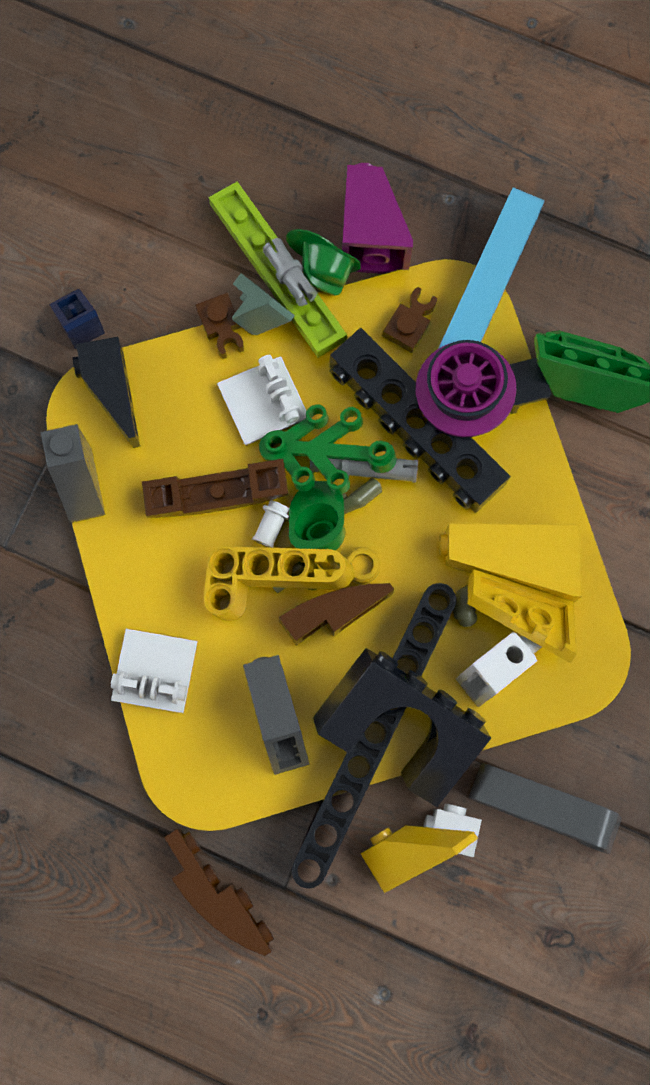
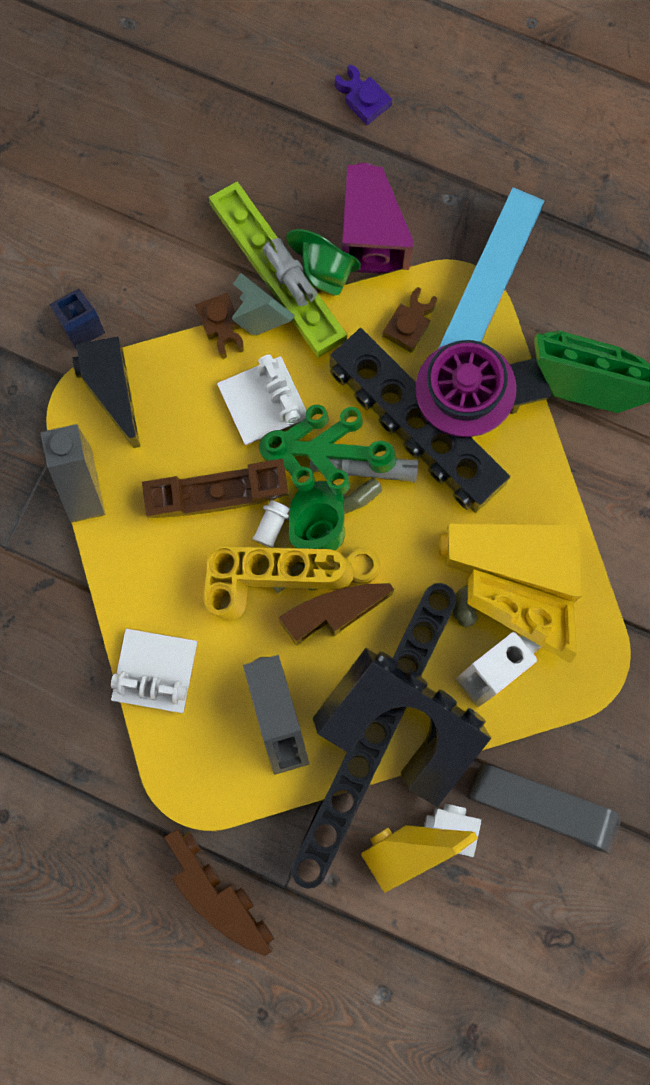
(365, 97): none -> dark purple plate

